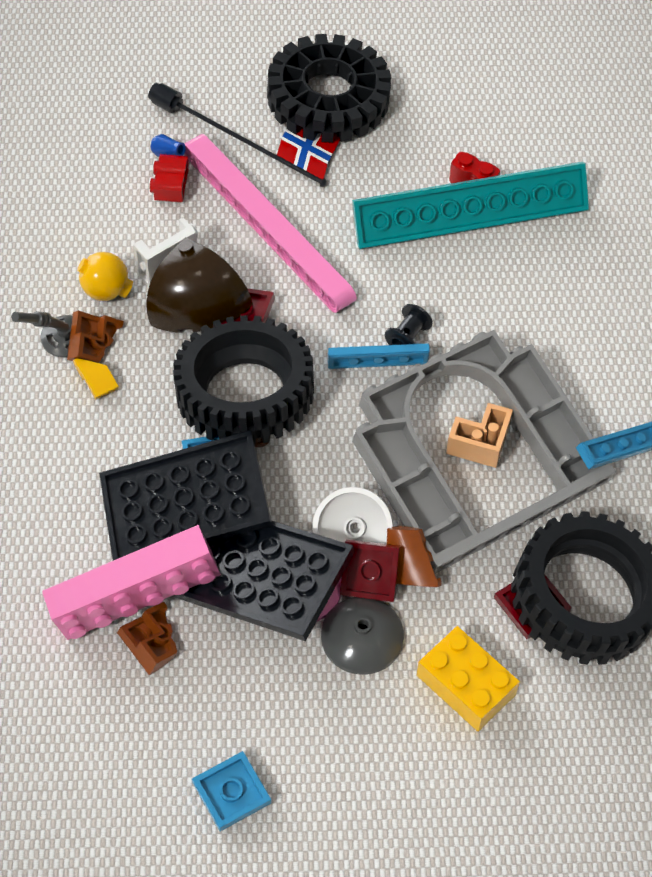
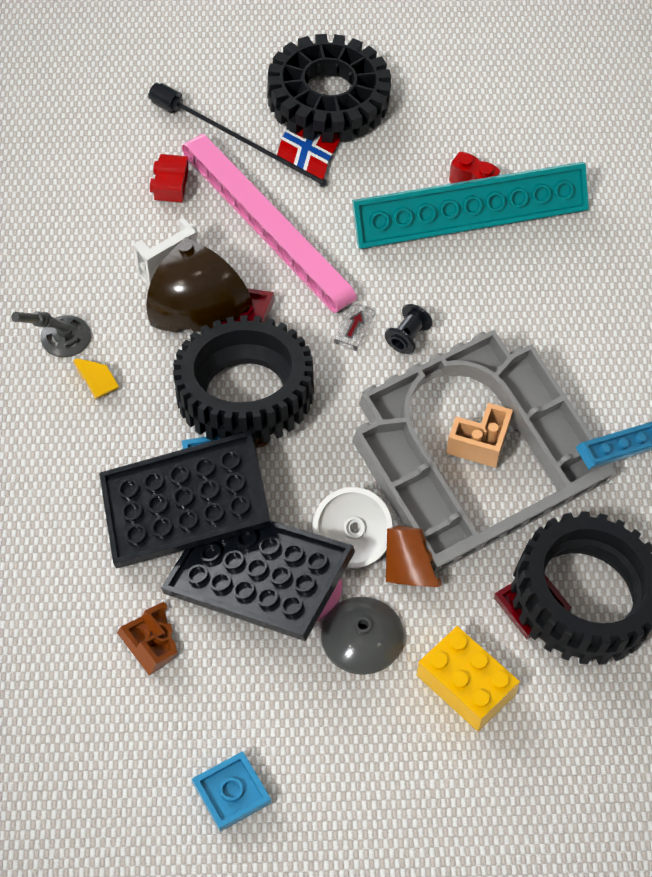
(91, 336): dark orange slope -> none
(104, 276): yellow brick -> none
(131, 583): bright pink brick -> none
(165, 145): blue cone -> none
(355, 326): none -> clear tile
(371, 571): dark red plate -> none
(378, 356): dark azure tile -> none

